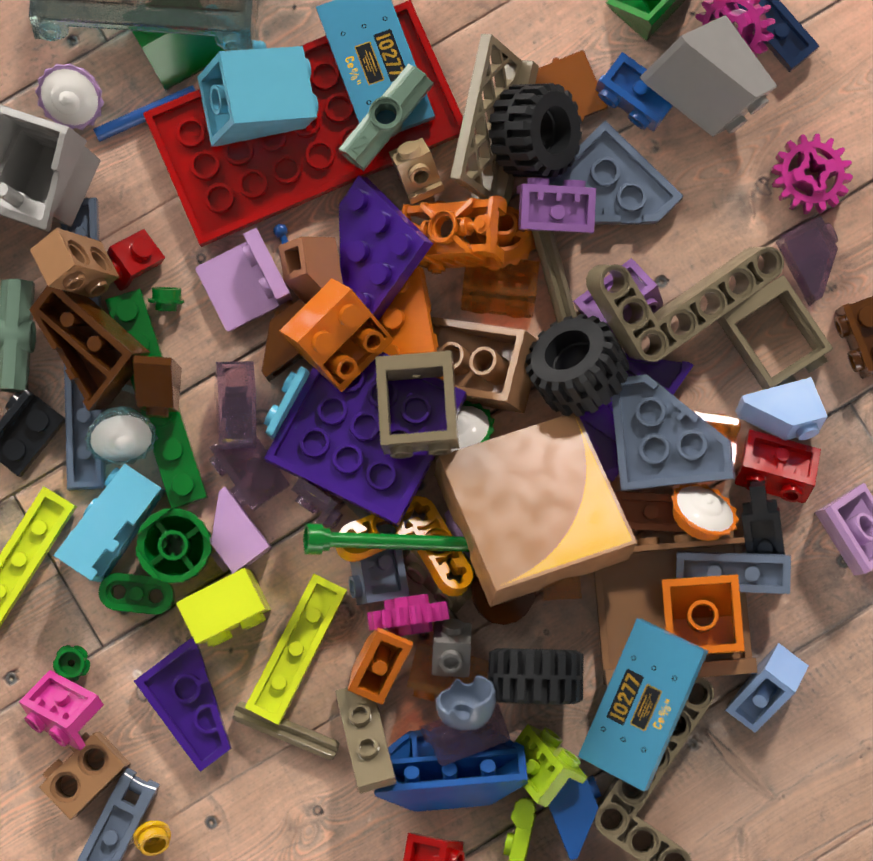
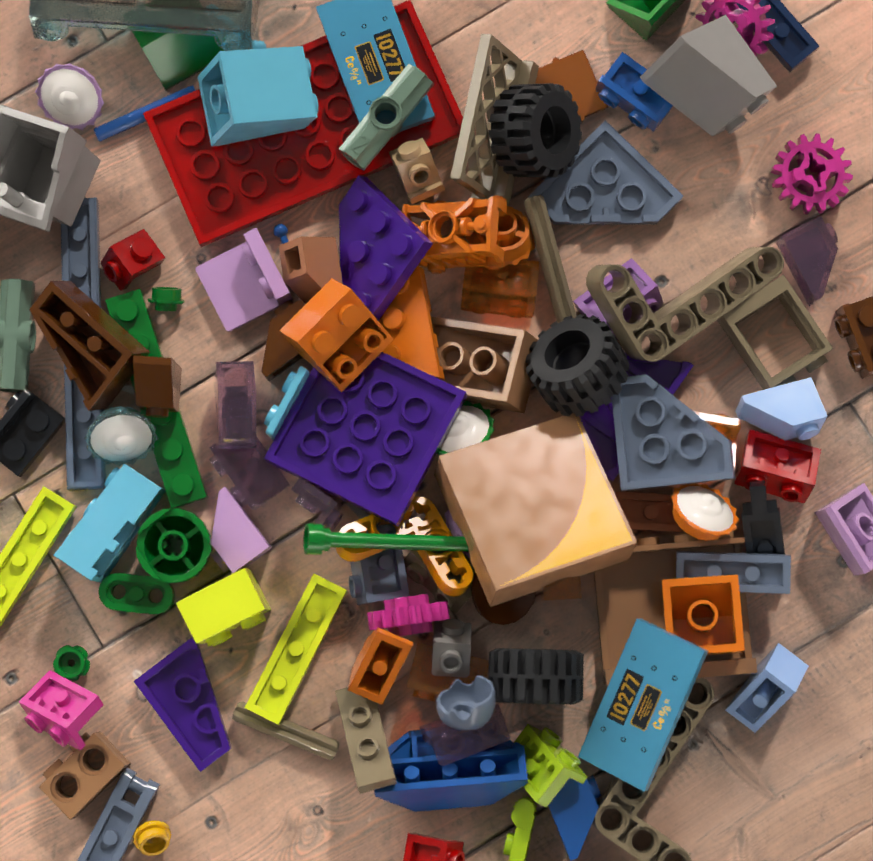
(74, 263): medium nougat brick -> none
(416, 367): dark tan window -> none
(556, 207): medium lavender bracket -> none

